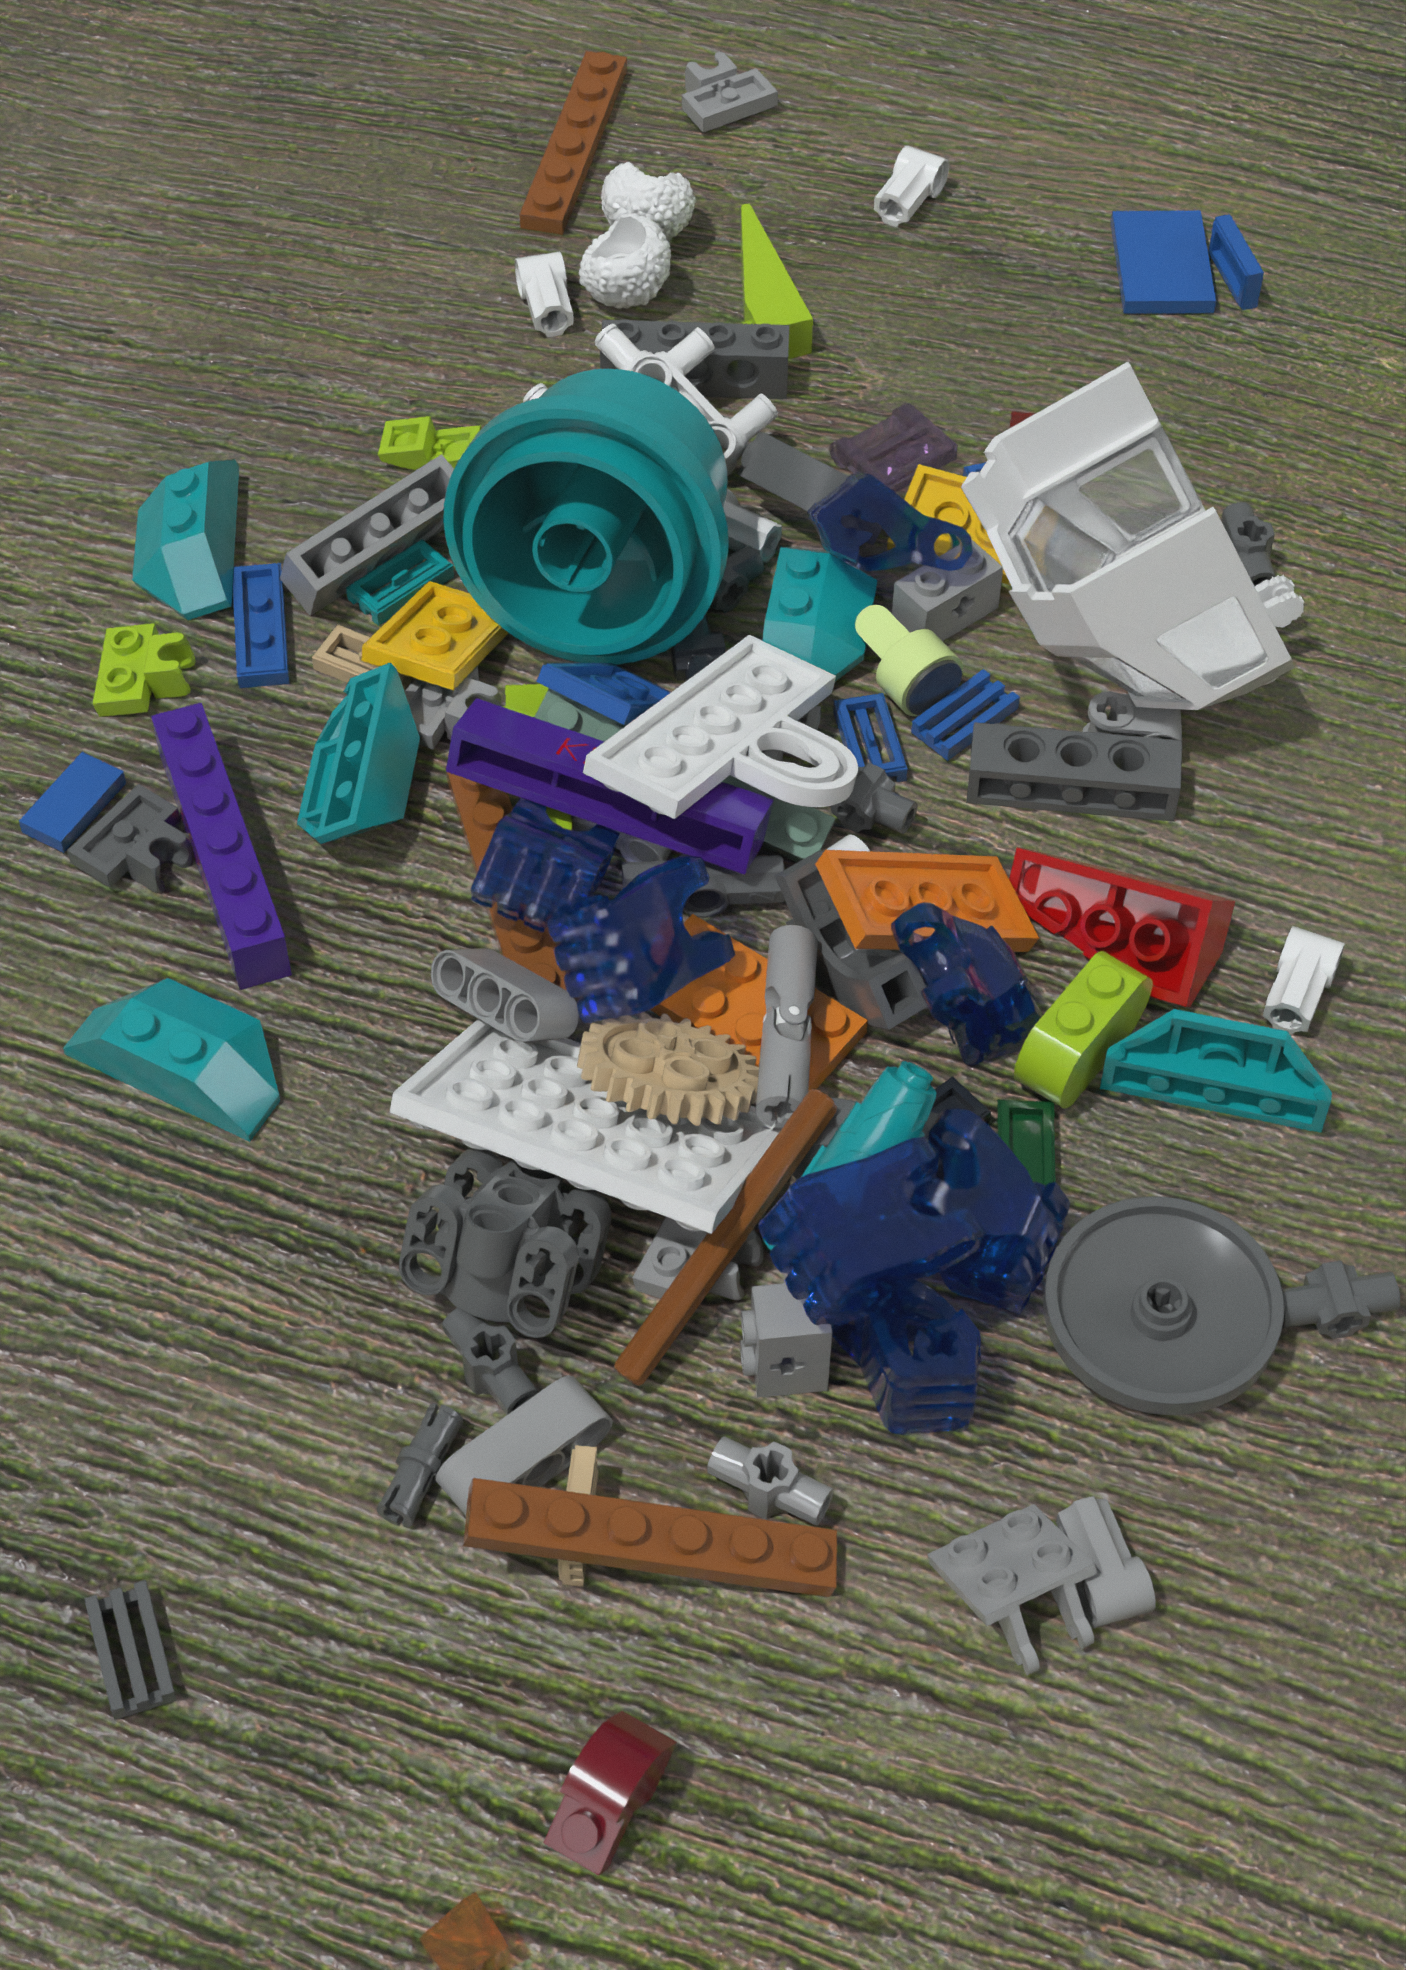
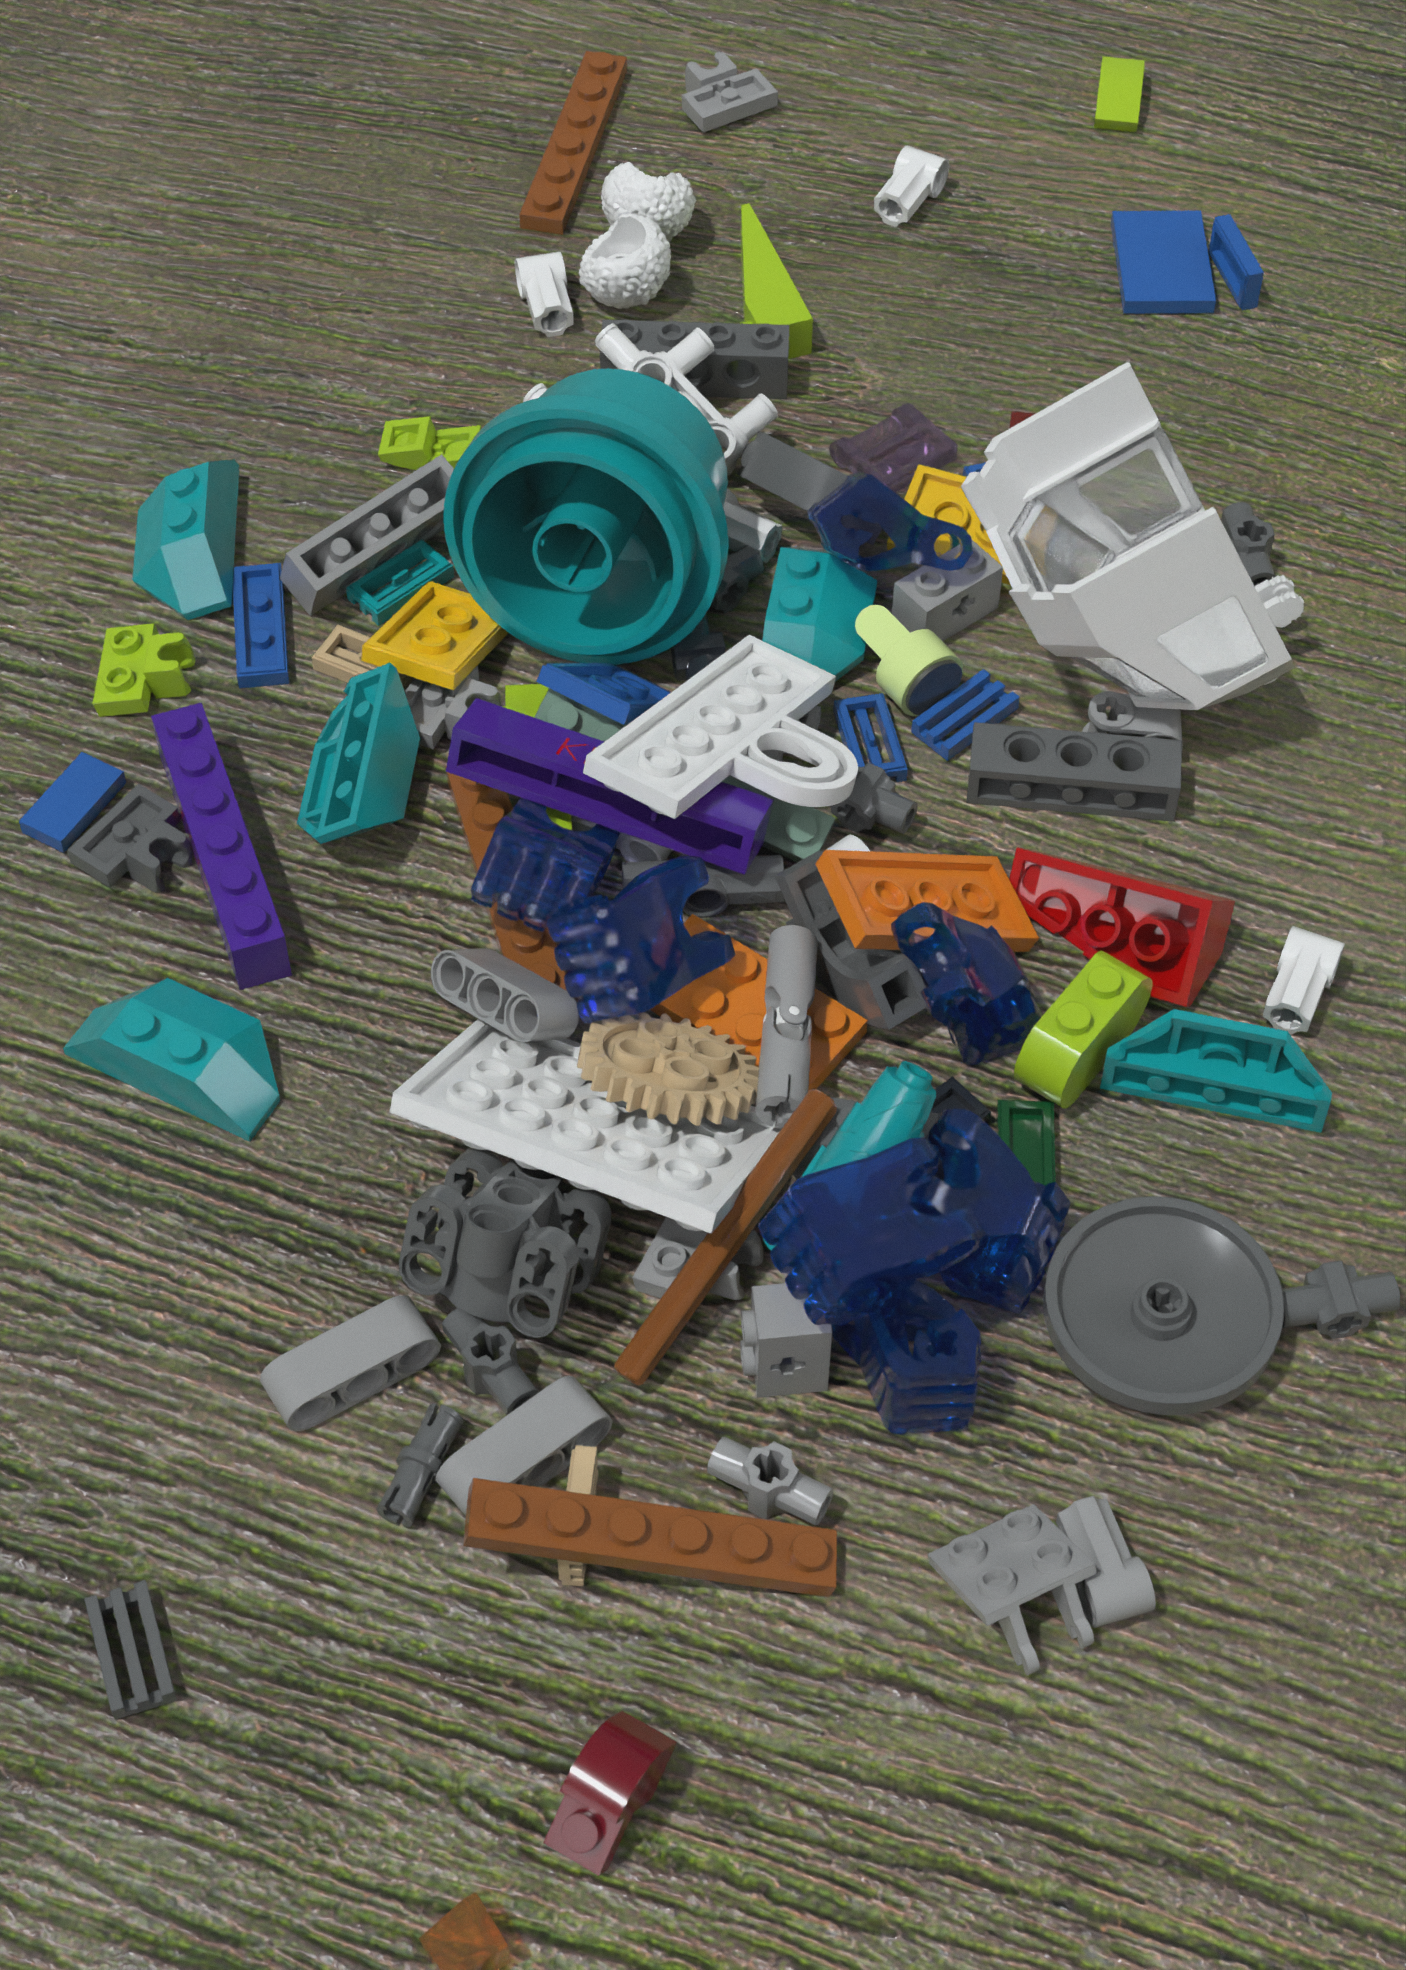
(349, 1363): none -> light grey beam
(1119, 94): none -> lime slope

